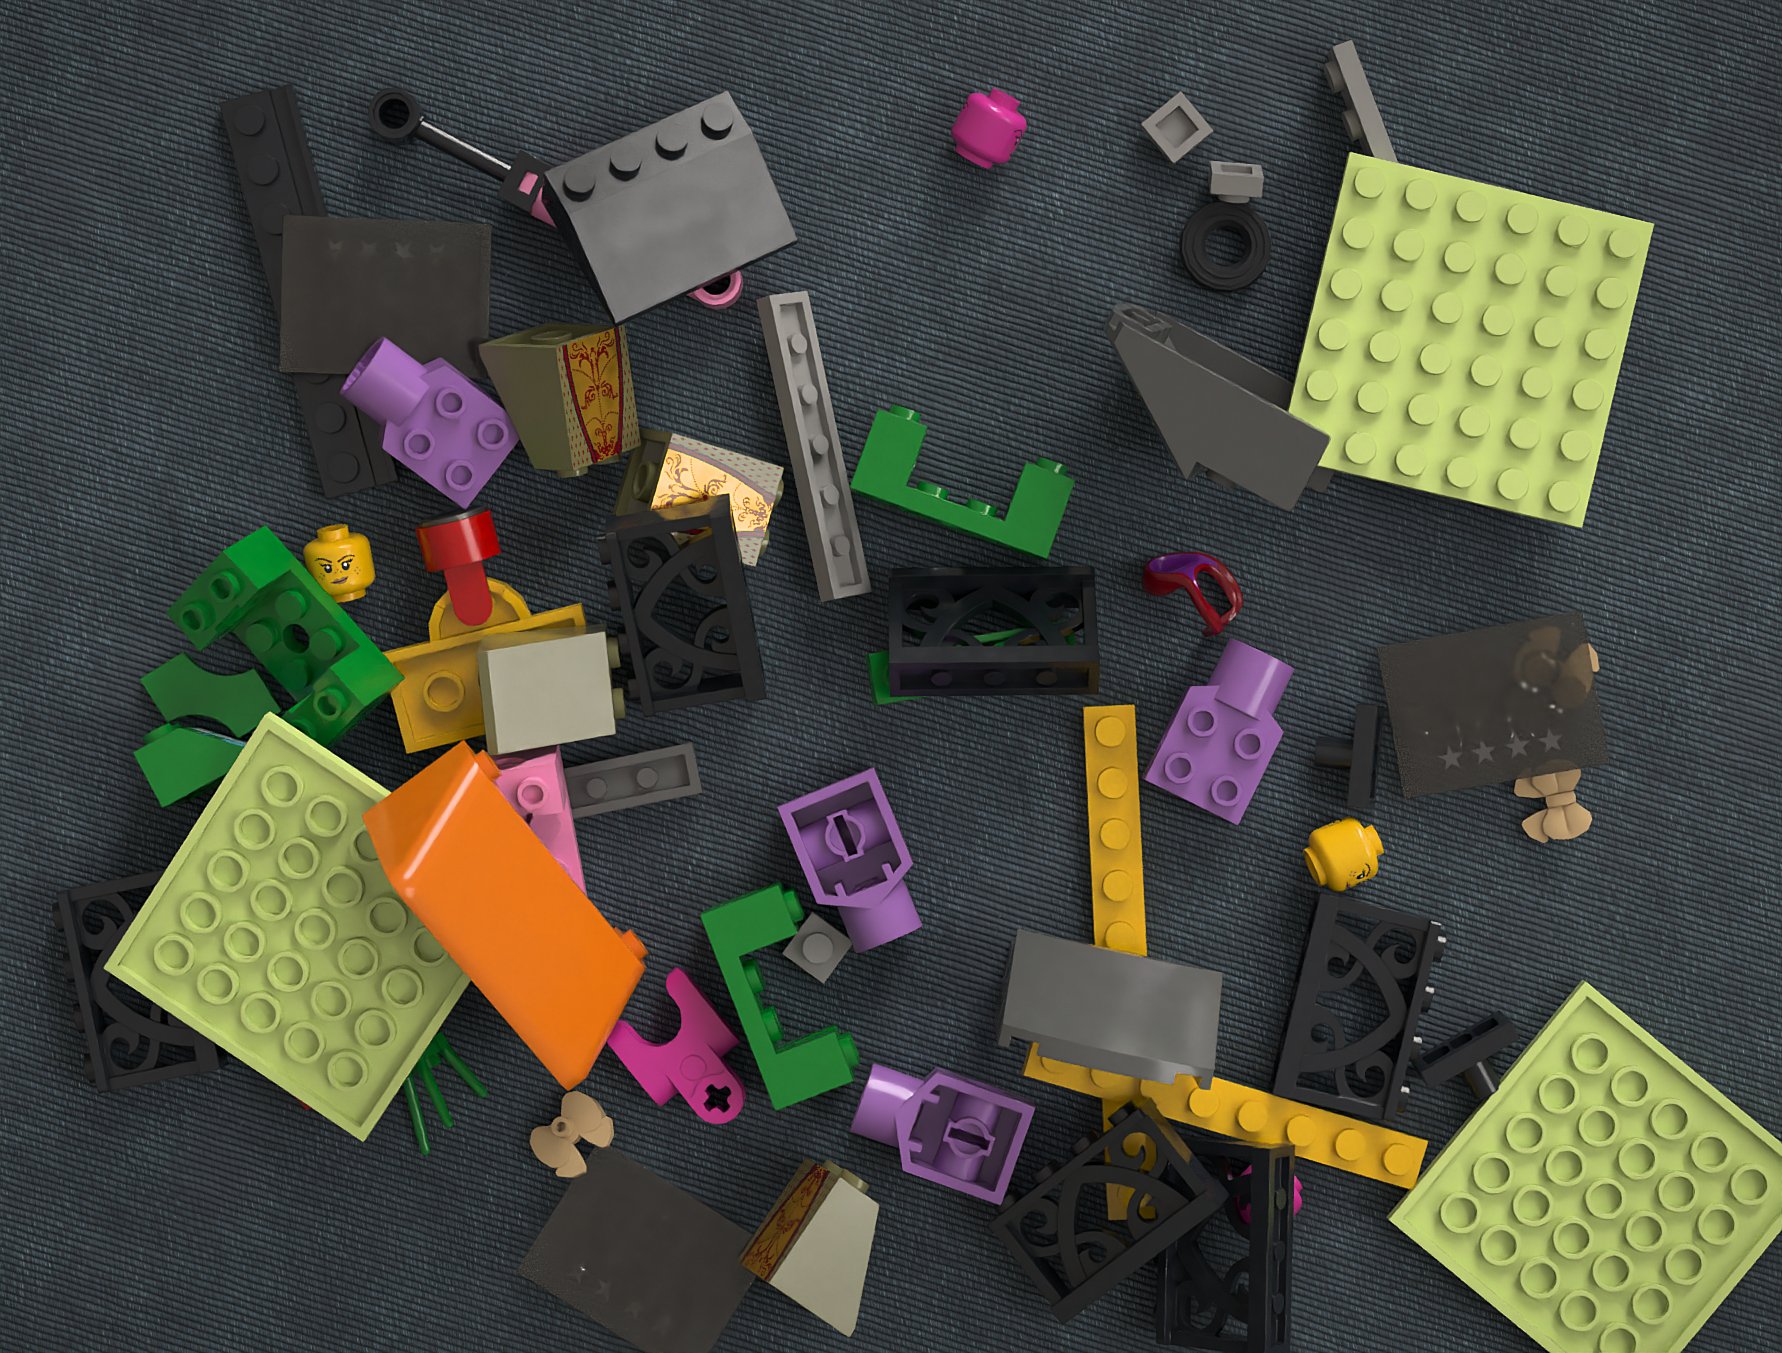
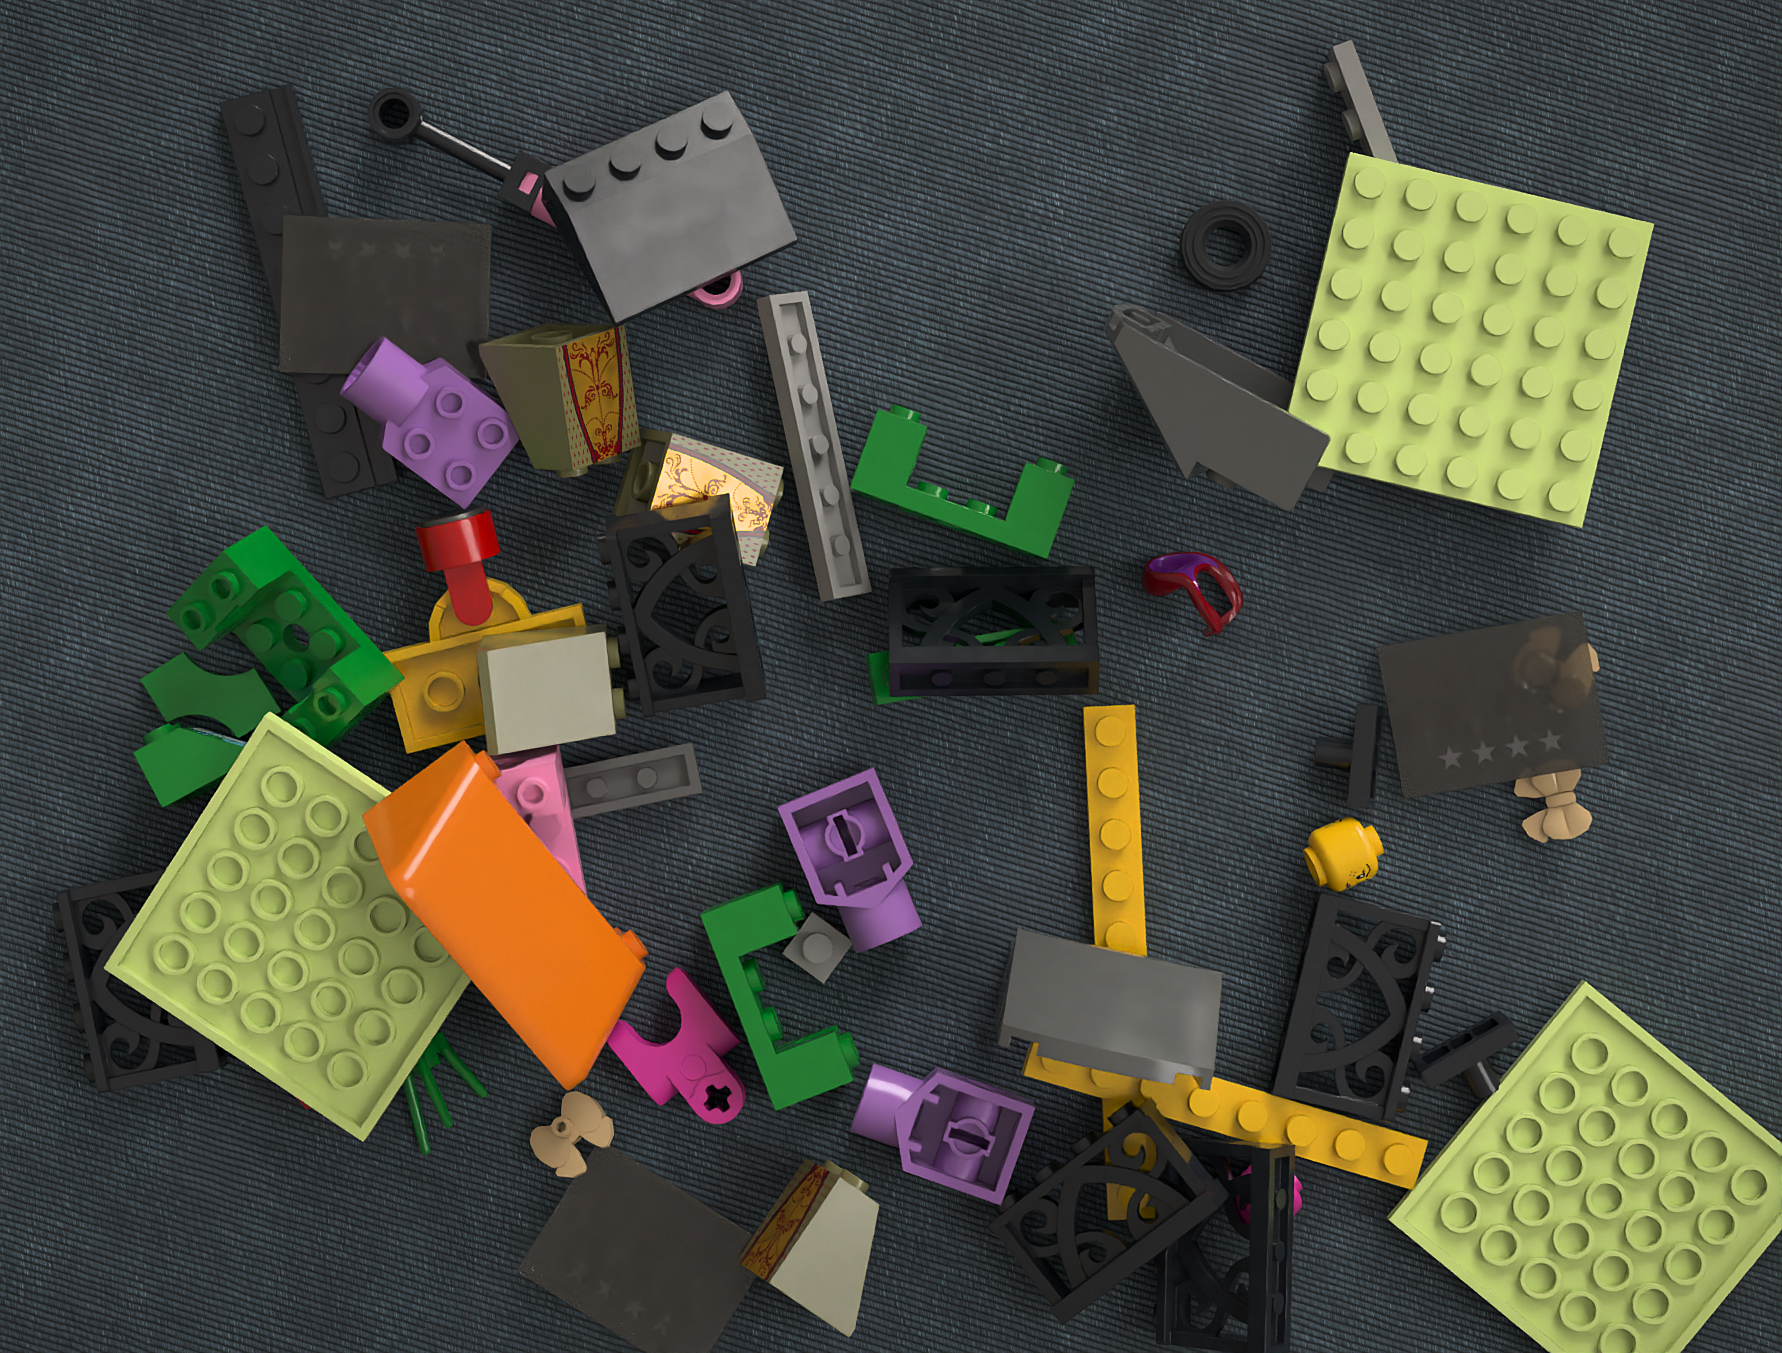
(340, 562): yellow head -> none
(988, 128): dark pink head -> none
(1176, 128): light grey plate -> none
(1223, 733): medium lavender brick -> none
(1235, 181): light grey plate -> none

